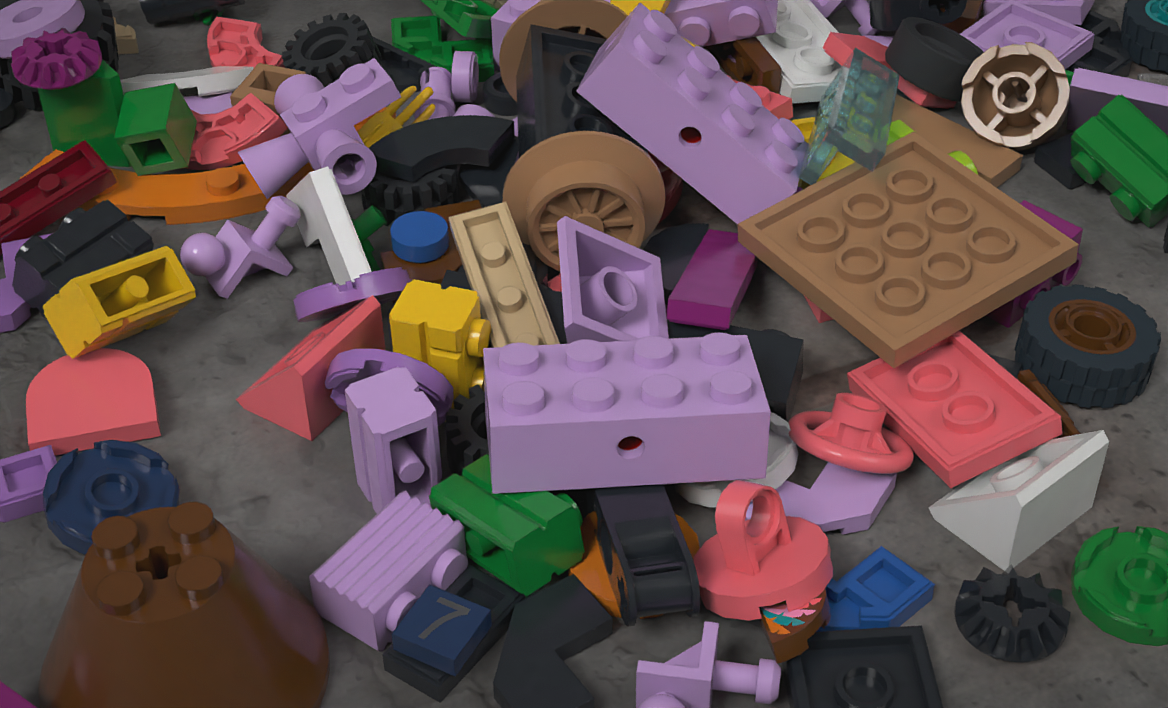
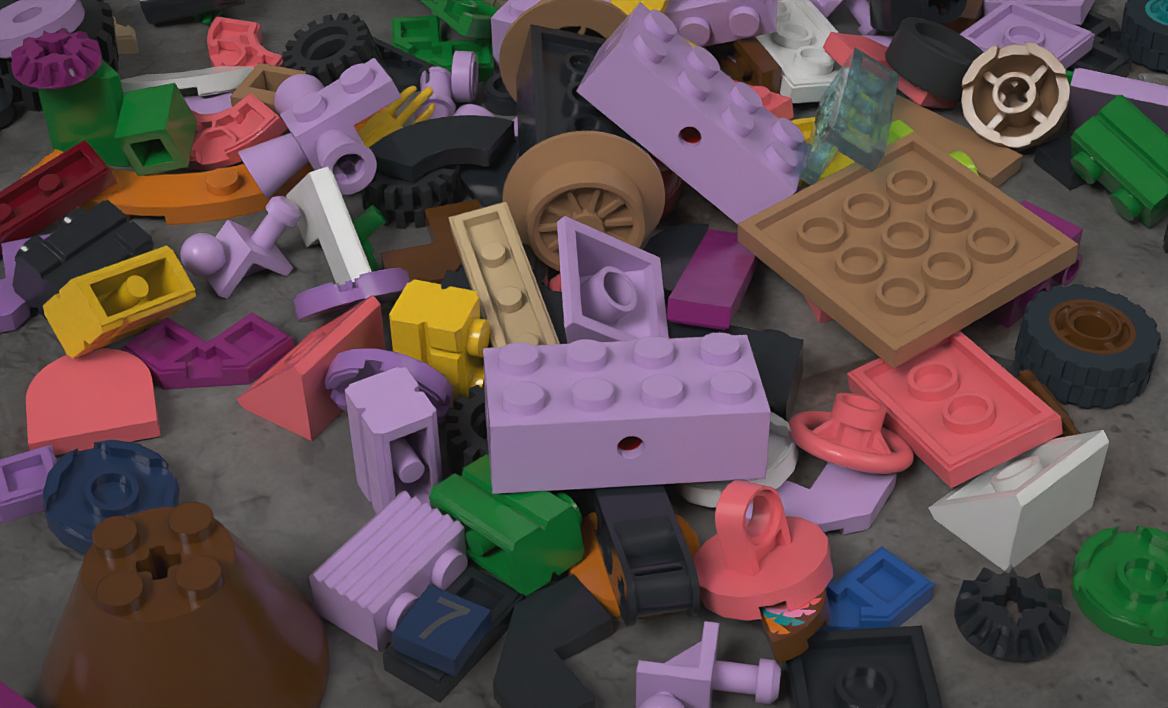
(231, 358): none -> magenta tile
(419, 236): blue tile -> none

